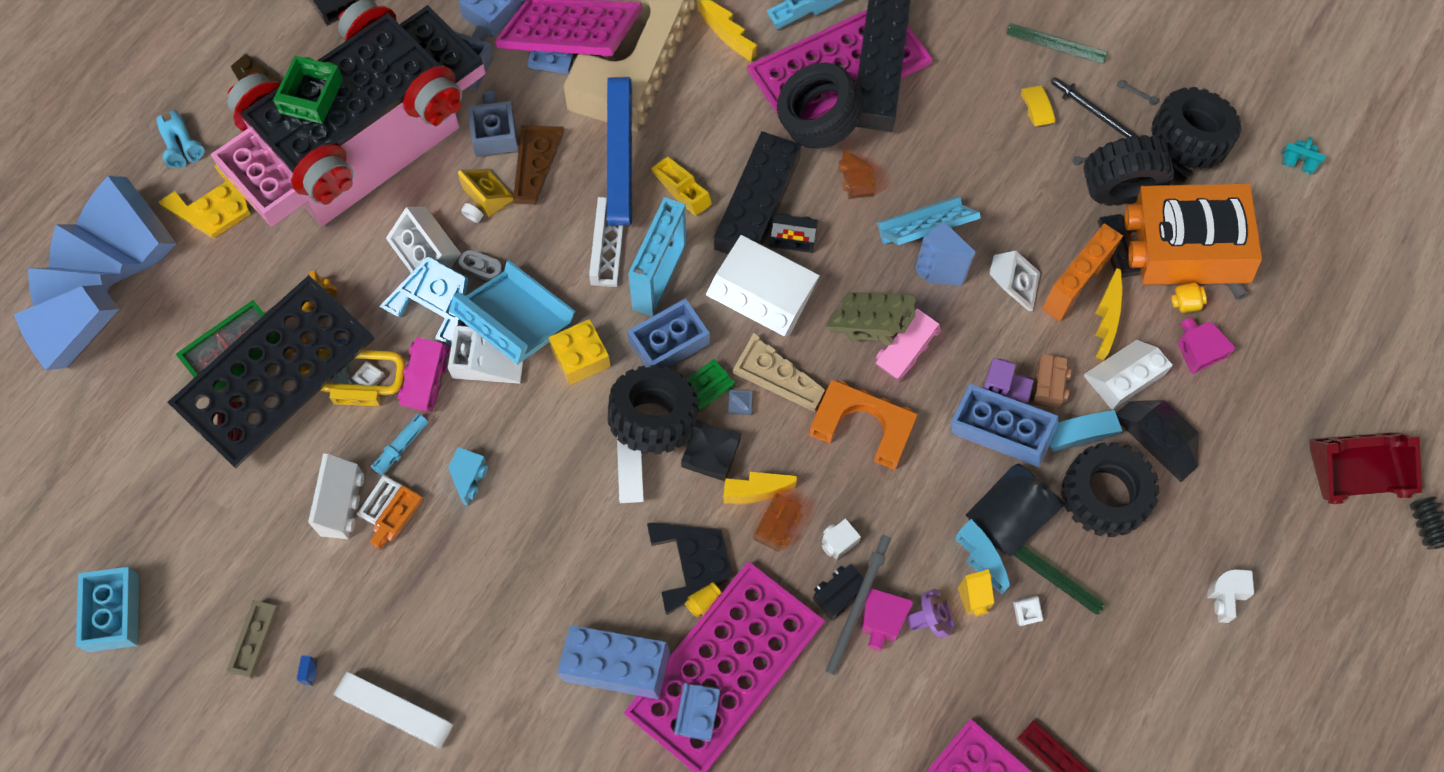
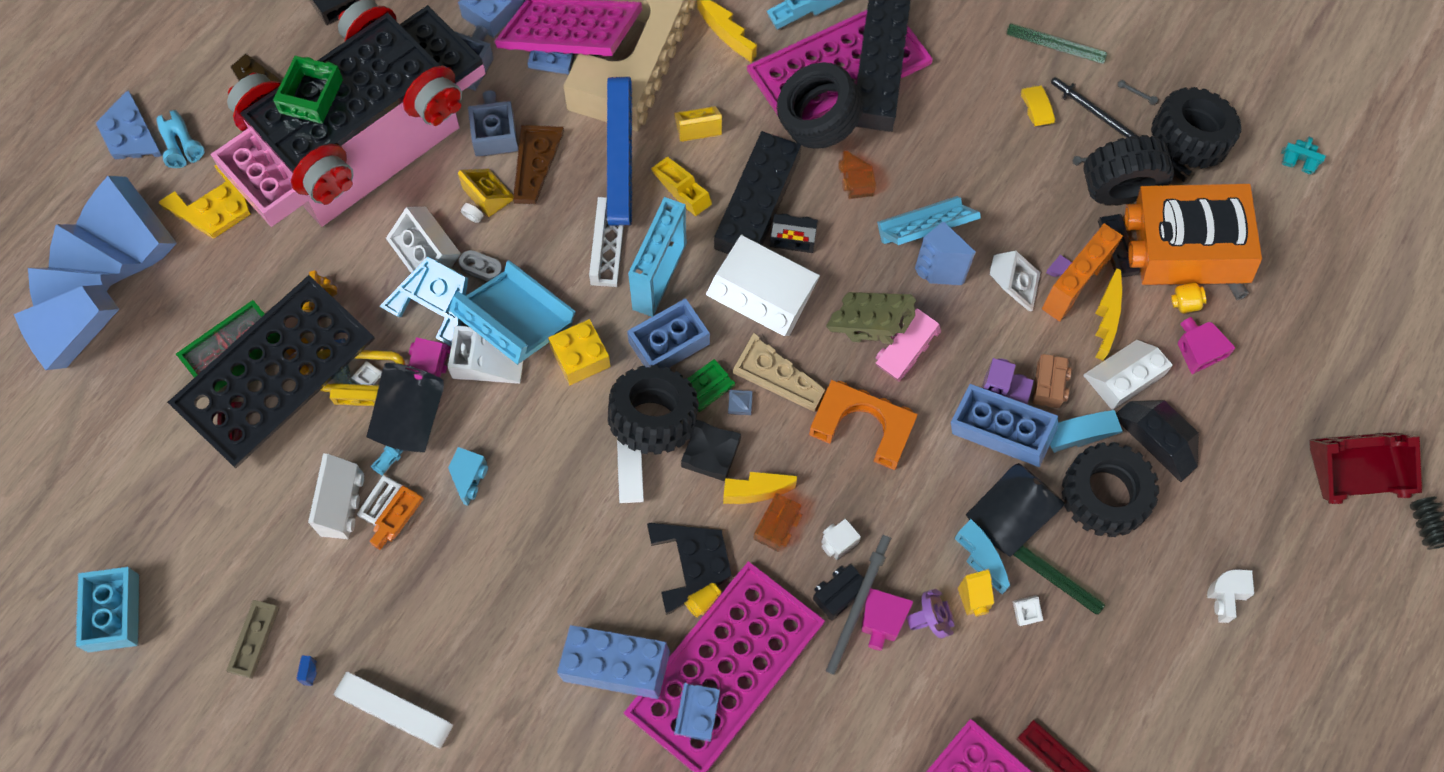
(126, 130): none -> medium blue wing
(405, 408): none -> black piece
(698, 123): none -> yellow slope
(1058, 266): none -> medium lavender tile

